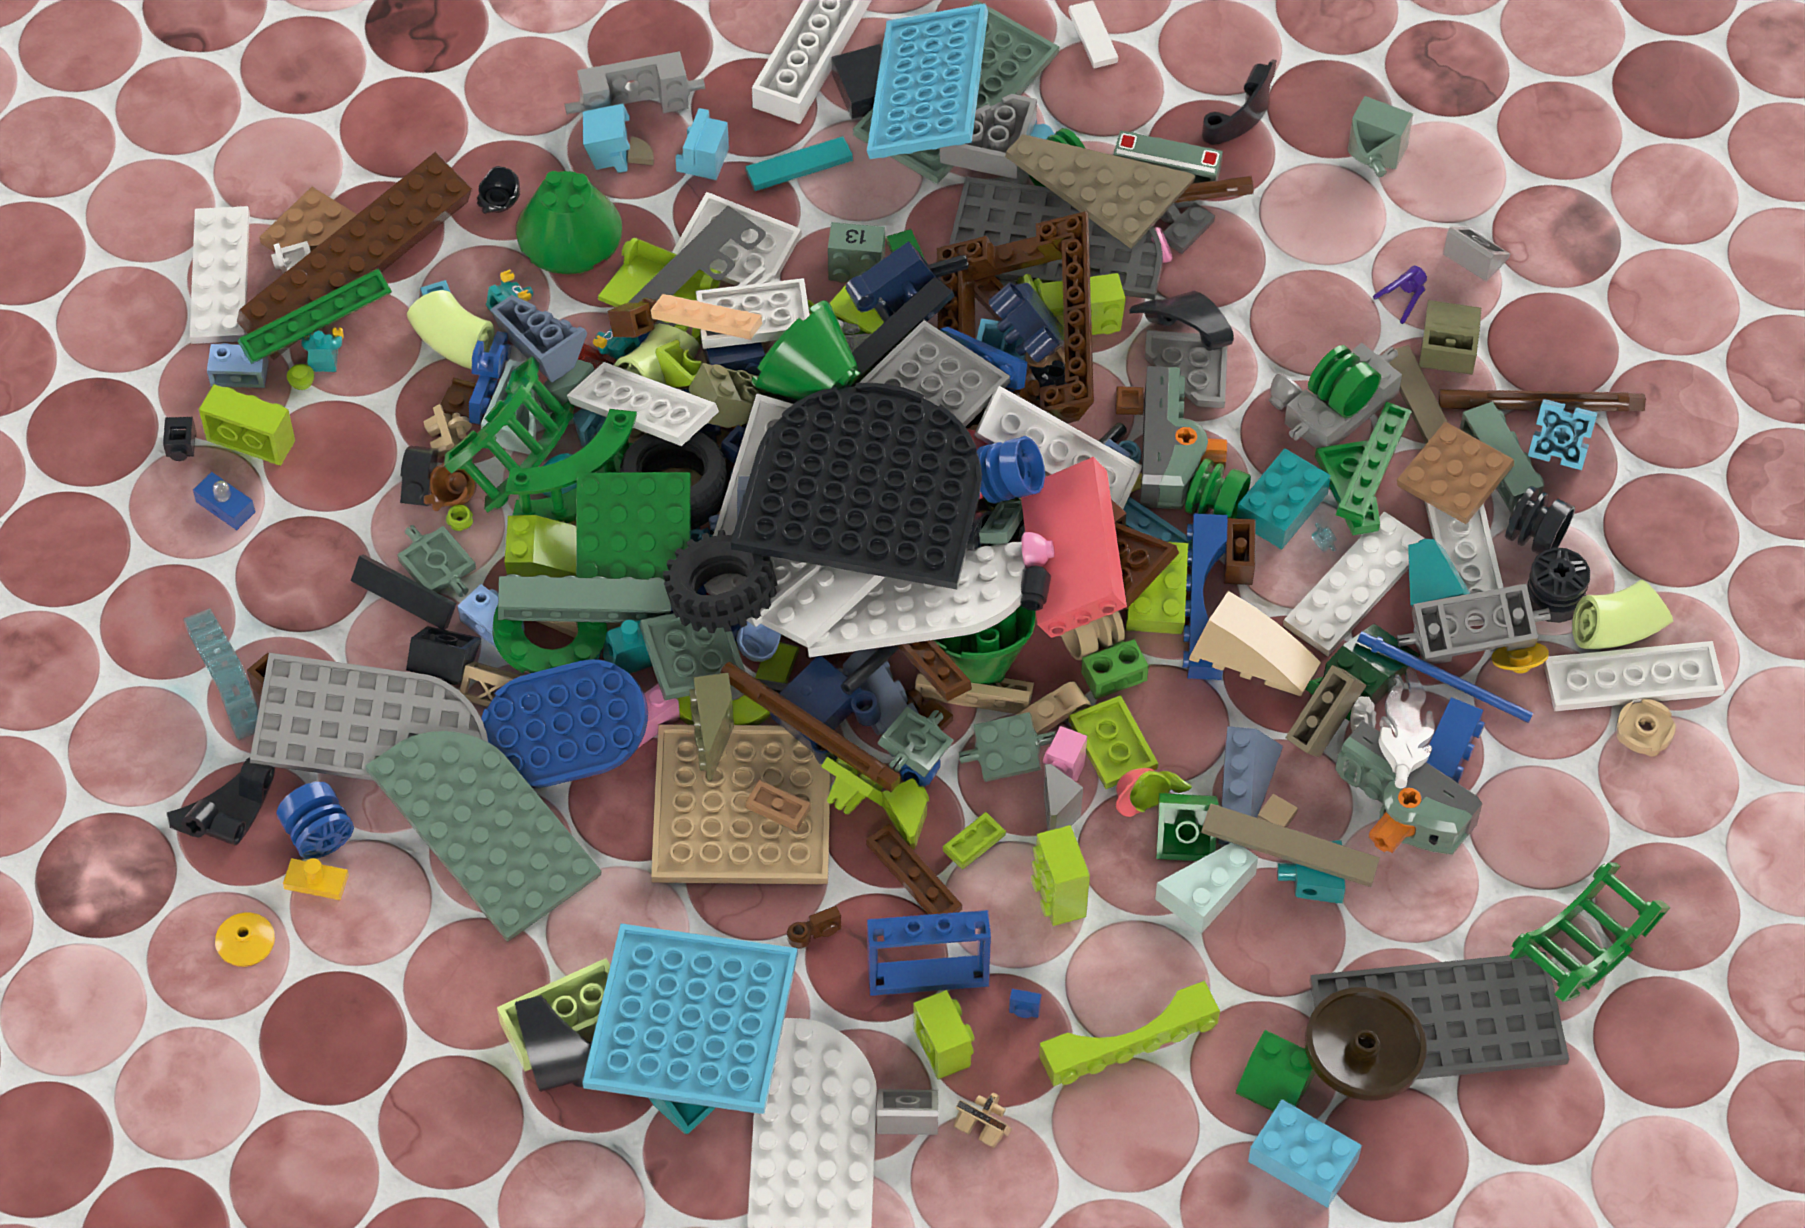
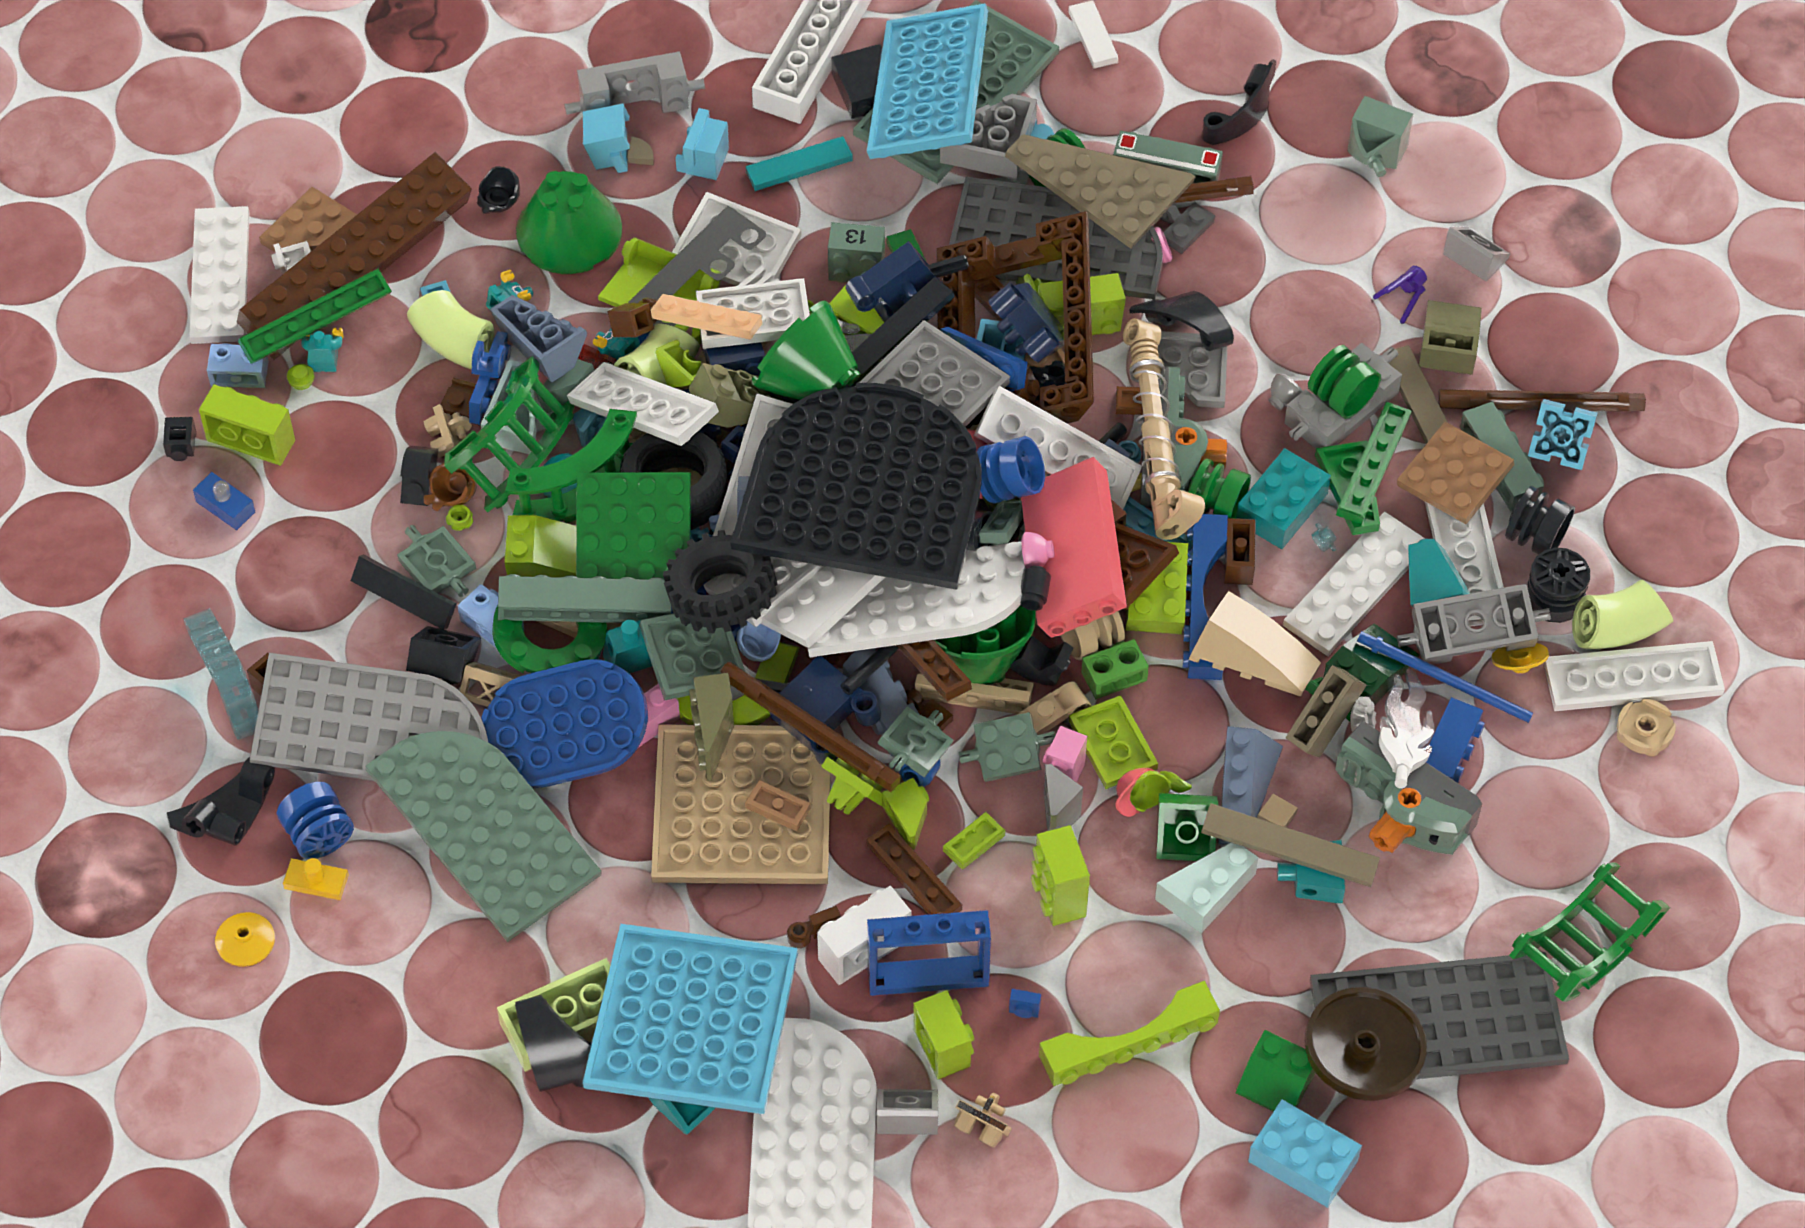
(844, 941): none -> white brick
(1041, 663): none -> black brick
(1172, 508): none -> tan piece

